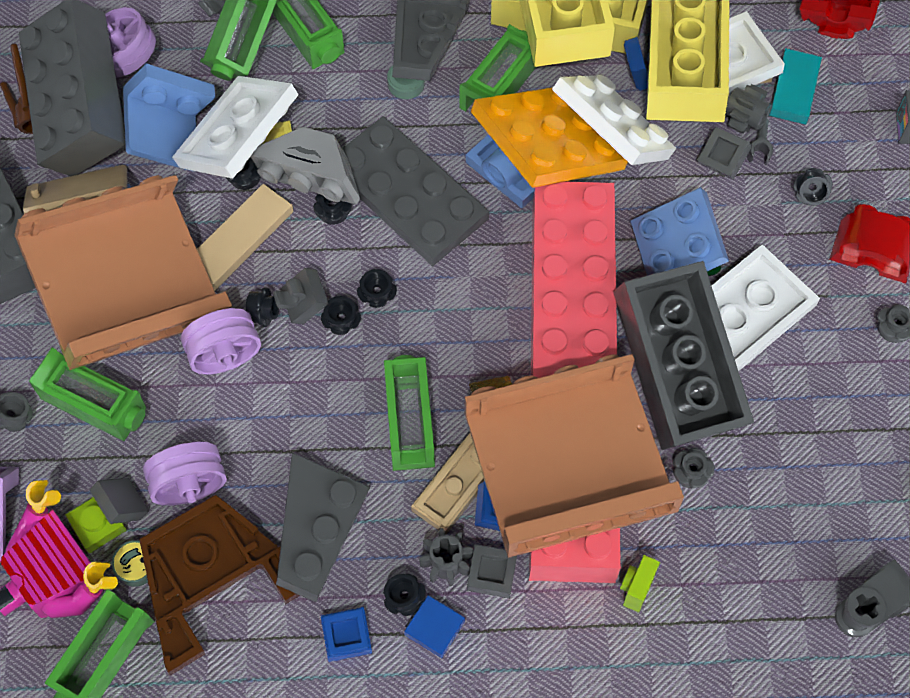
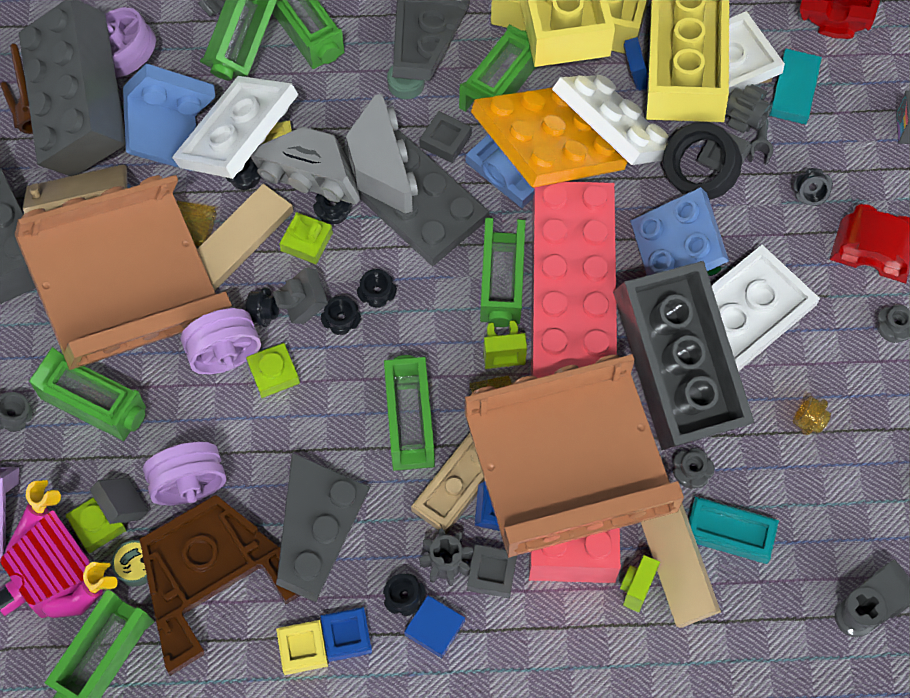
(198, 220): none -> clear yellow tile
(272, 370): none -> lime plate
(302, 647): none -> light yellow tile
(306, 238): none -> lime tile
(379, 157): none -> light grey slope
(445, 137): none -> dark grey plate
(502, 275): none -> bright green window
(504, 349): none -> lime tile
(681, 568): none -> tan tile
(683, 140): none -> black tyre
(733, 530): none -> teal tile
(812, 416): none -> clear yellow plate

